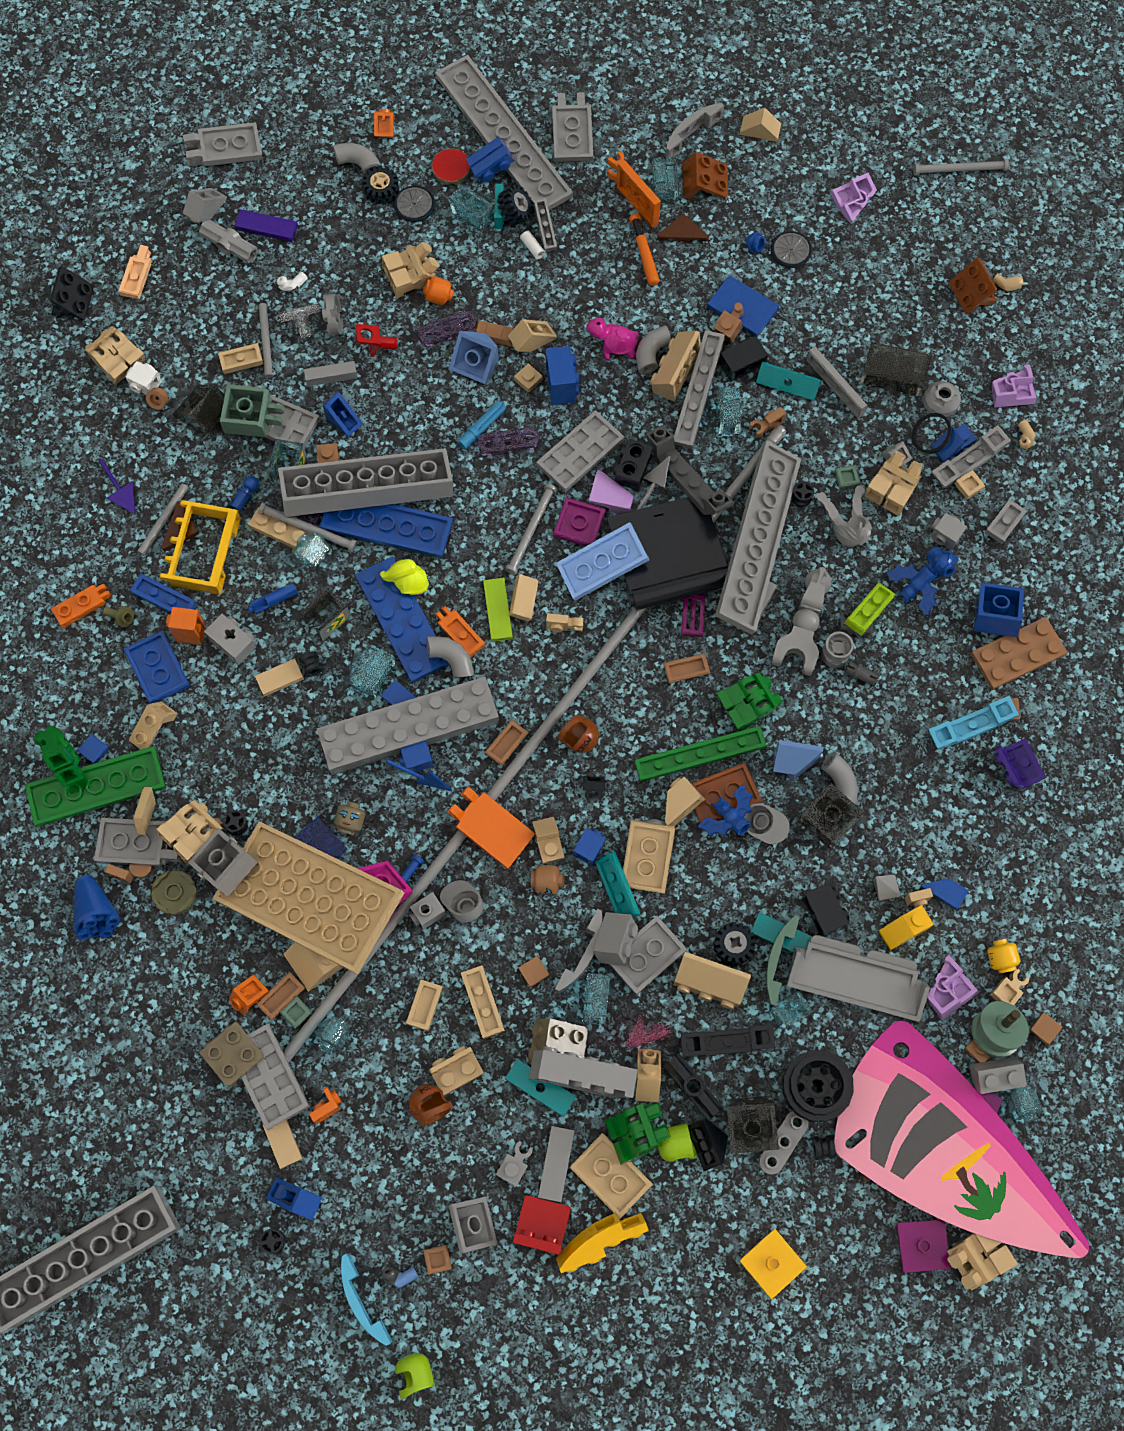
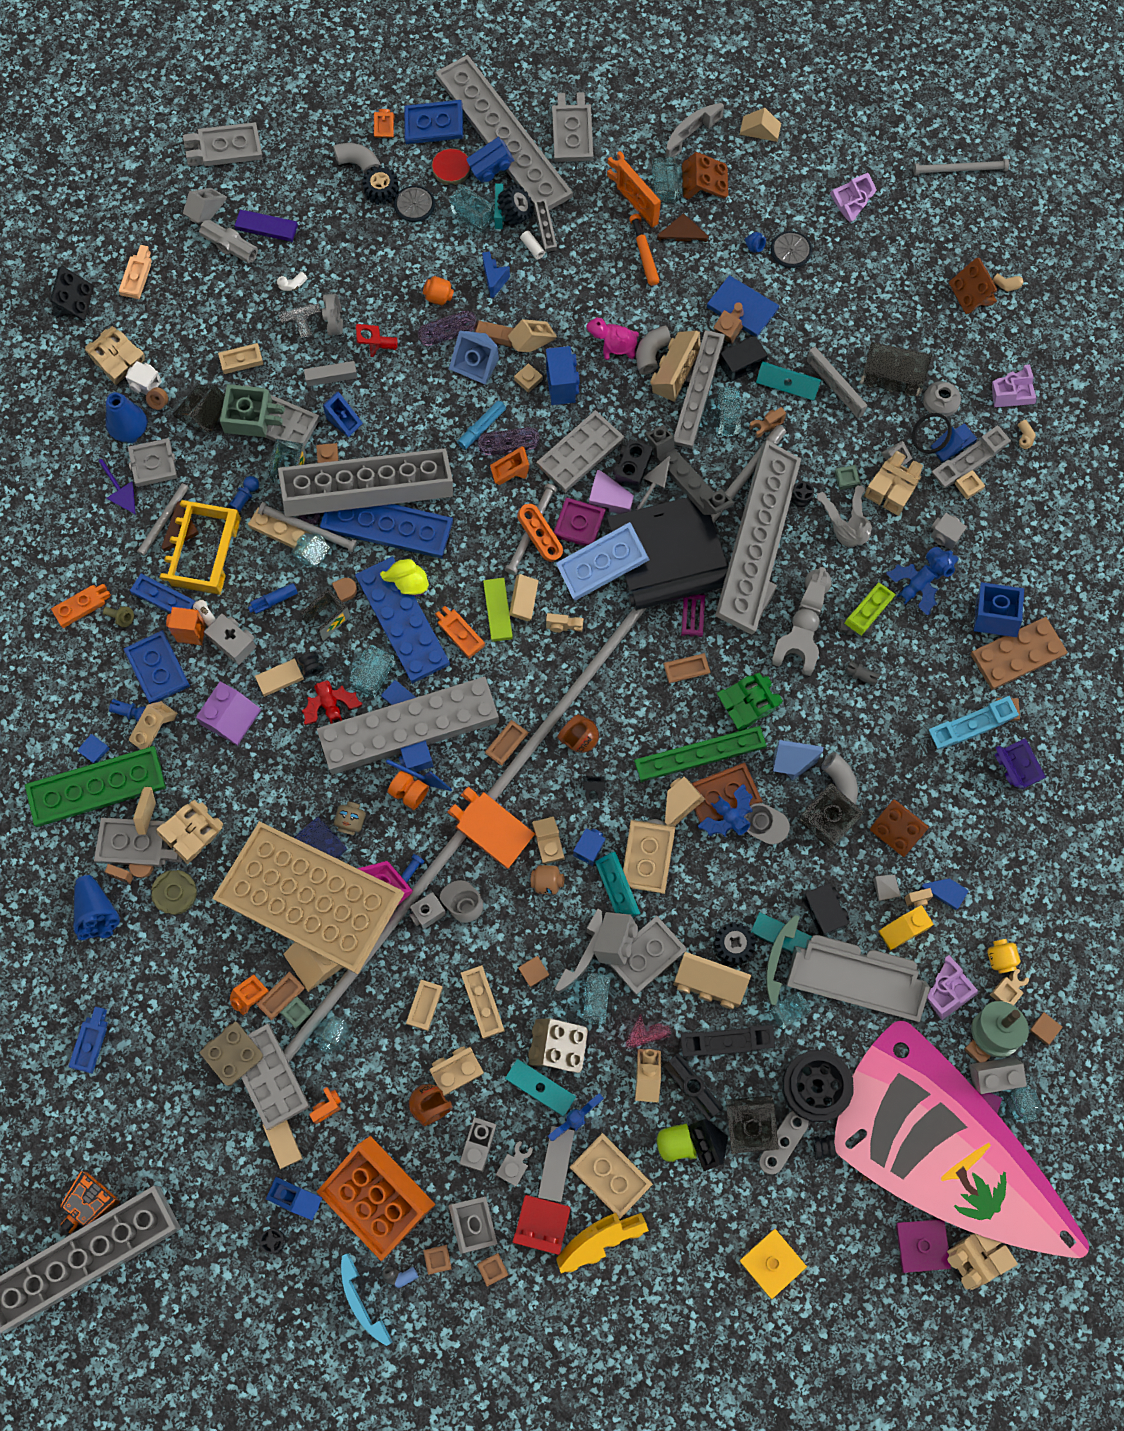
(59, 755): green hips -> none
(86, 1202): none -> torso
(89, 1042): none -> blue hinge
(124, 418): none -> blue cone
(126, 709): none -> blue pin
(152, 462): none -> light grey plate
(203, 609): none -> white arm
(222, 862): light grey brick -> none
(228, 713): none -> medium lavender slope
(232, 819): black wheel -> none
(265, 340): light grey bar -> none
(327, 699): none -> red animal
(345, 589): none -> medium nougat tile
(375, 1198): none -> orange slope
(406, 788): none -> orange wheel
(409, 268): tan hips -> none
(416, 1372): lime helmet -> none
(433, 121): none -> blue tile
(451, 652): light grey cylinder -> none
(478, 1144): none -> light grey slope
(492, 1269): none -> medium nougat tile
(494, 276): none -> blue slope
(510, 466): none -> orange slope
(538, 523): none -> orange plate
(575, 1118): none -> blue animal
(583, 1074): light grey wedge -> none
(637, 1132): green hips -> none
(837, 649): light grey wheel -> none
(899, 828): none -> dark orange bracket
(1005, 521): light grey plate -> none

